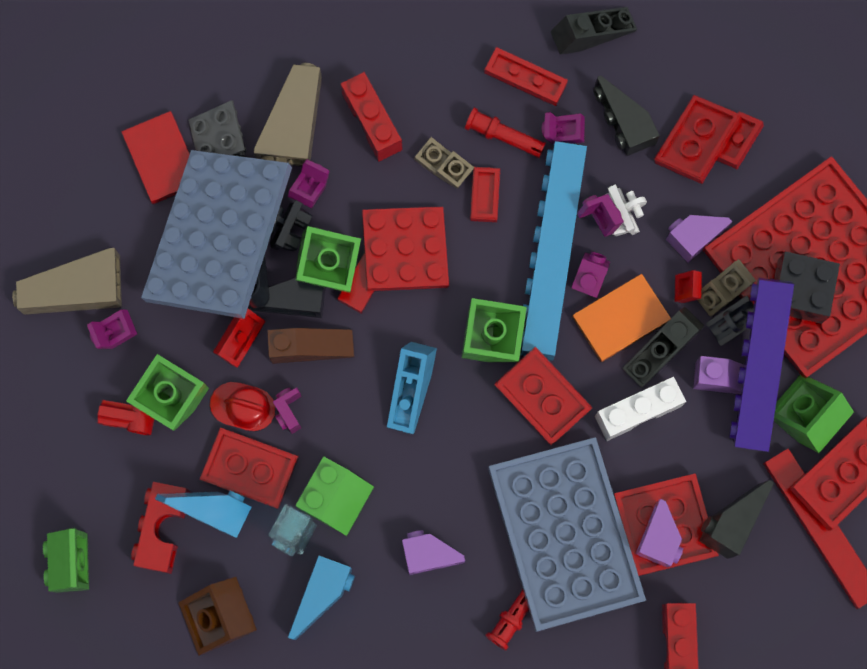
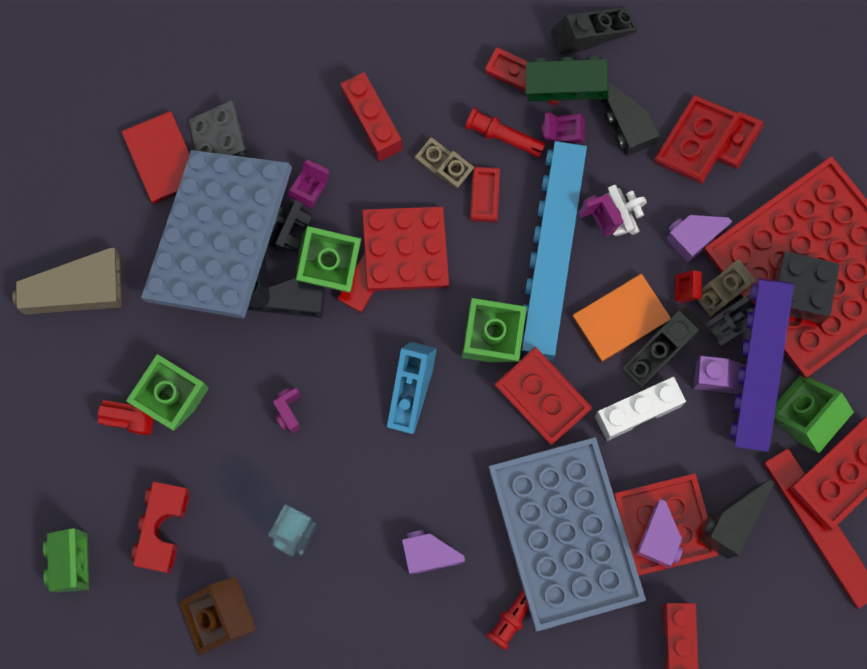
(112, 330): magenta bracket -> none
(212, 508): dark azure slope -> none
(239, 338): red plate -> none
(242, 406): red piece -> none
(249, 468): red tile -> none
(292, 121): dark tan slope -> none
(309, 344): reddish brown slope -> none
(323, 590): dark azure slope -> none
(334, 496): bright green slope -> none
(567, 79): none -> dark green brick
(591, 274): magenta bracket -> none

